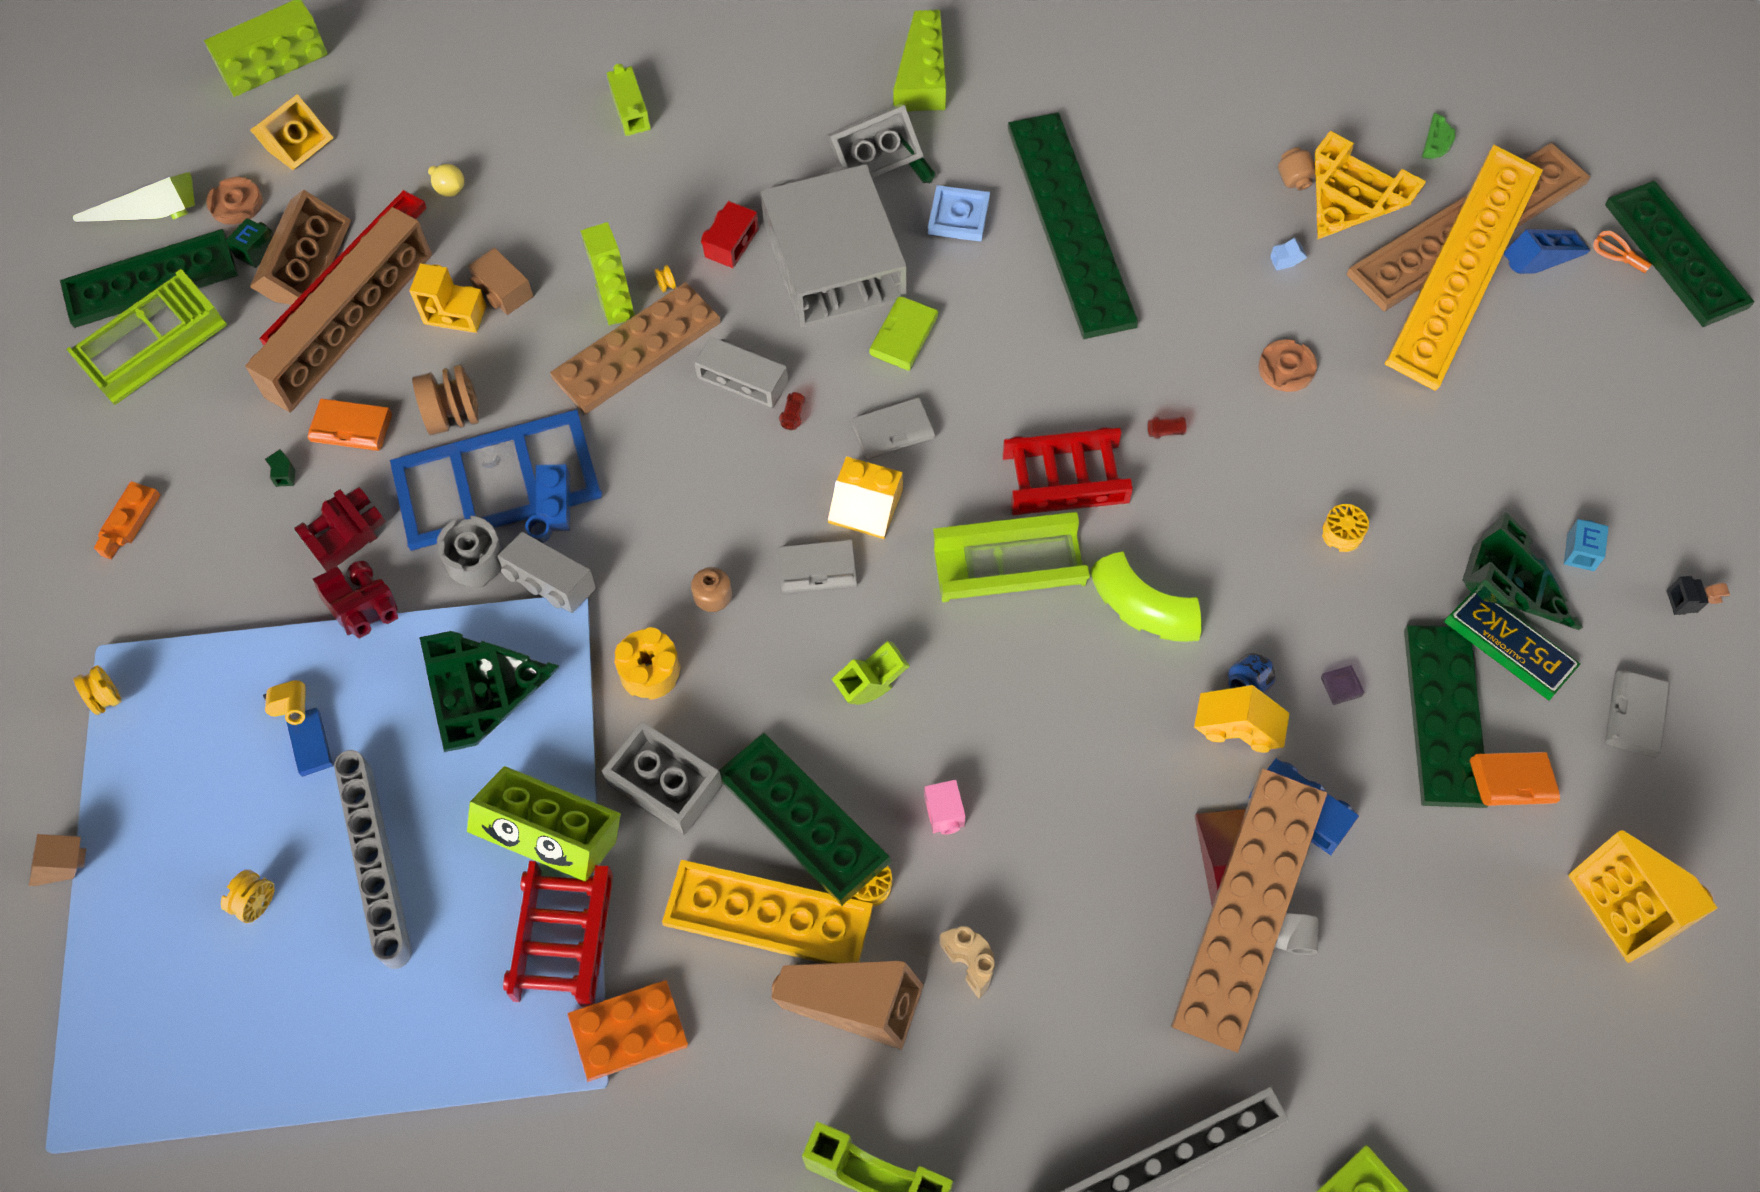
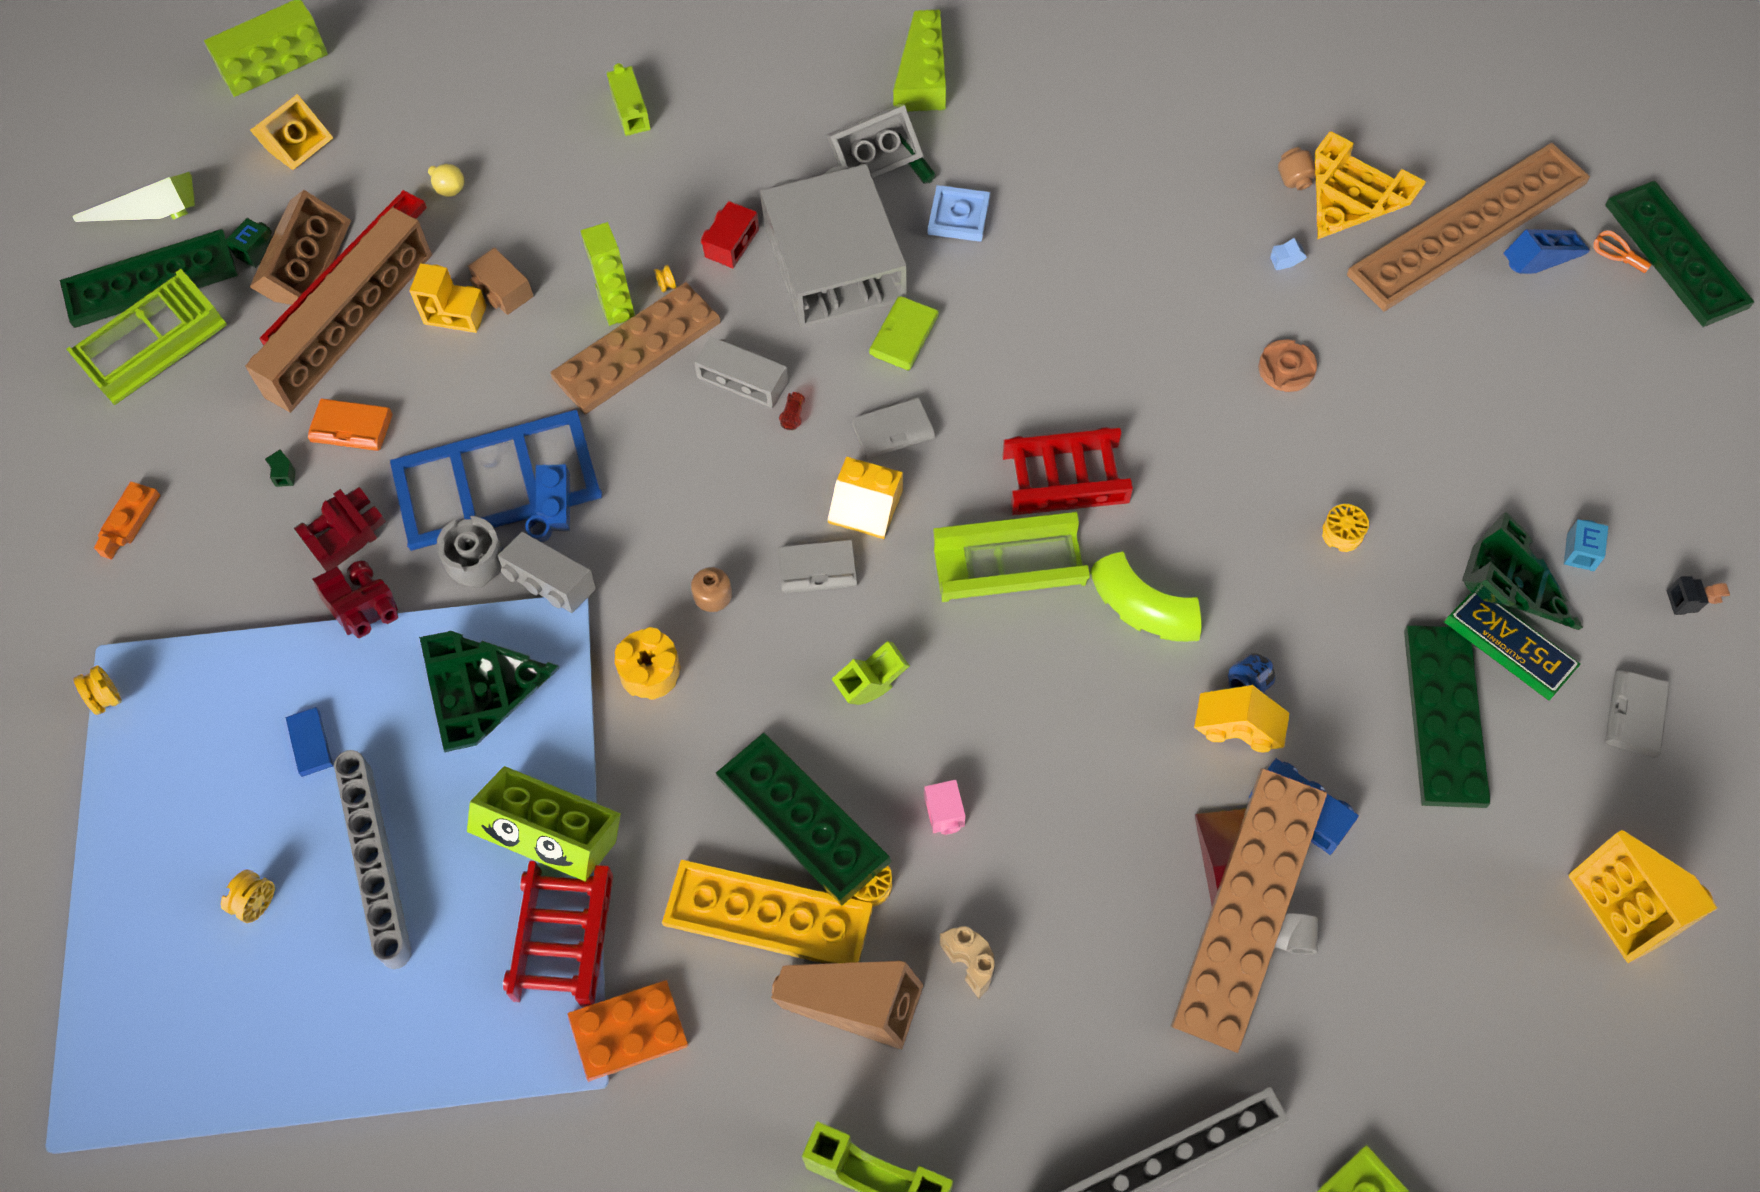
(55, 859): medium nougat slope -> none
(234, 200): nougat tile -> none
(288, 700): yellow piece -> none
(445, 399): medium nougat wheel -> none
(662, 777): light grey brick -> none
(1072, 226): dark green plate -> none
(1166, 427): clear red pin -> none
(1342, 685): clear purple tile -> none
(1439, 138): bright green tile -> none
(1463, 268): yellow plate -> none
(1515, 778): orange piece -> none

